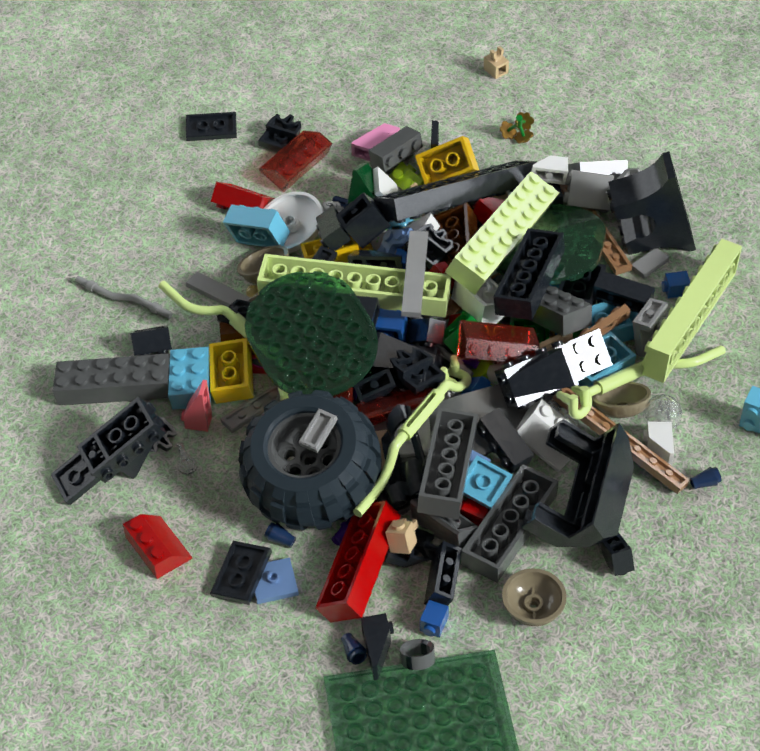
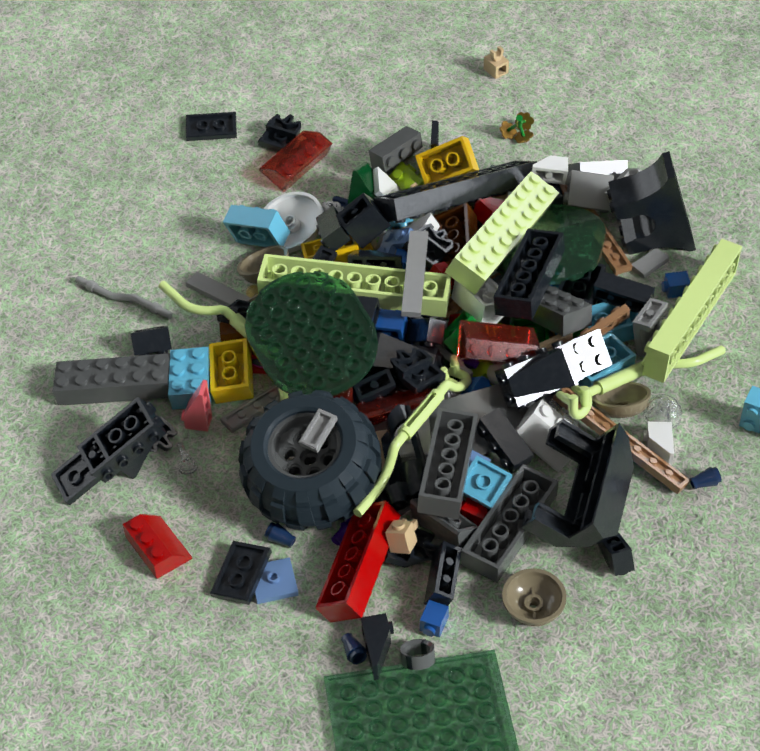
(229, 194): red slope -> none
(369, 140): bright pink slope -> none

